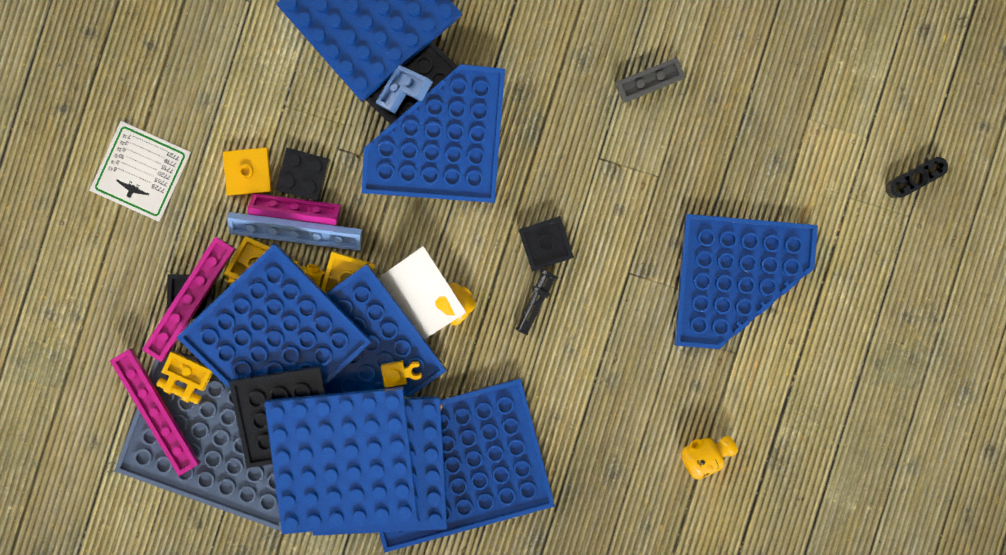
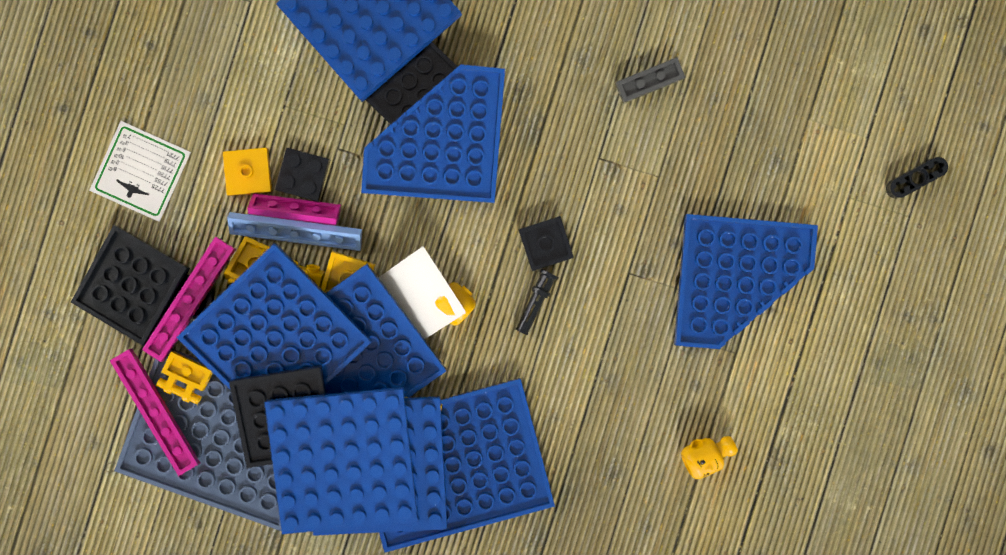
(130, 285): none -> black plate
(397, 374): yellow plate -> none
(400, 84): medium blue plate -> none

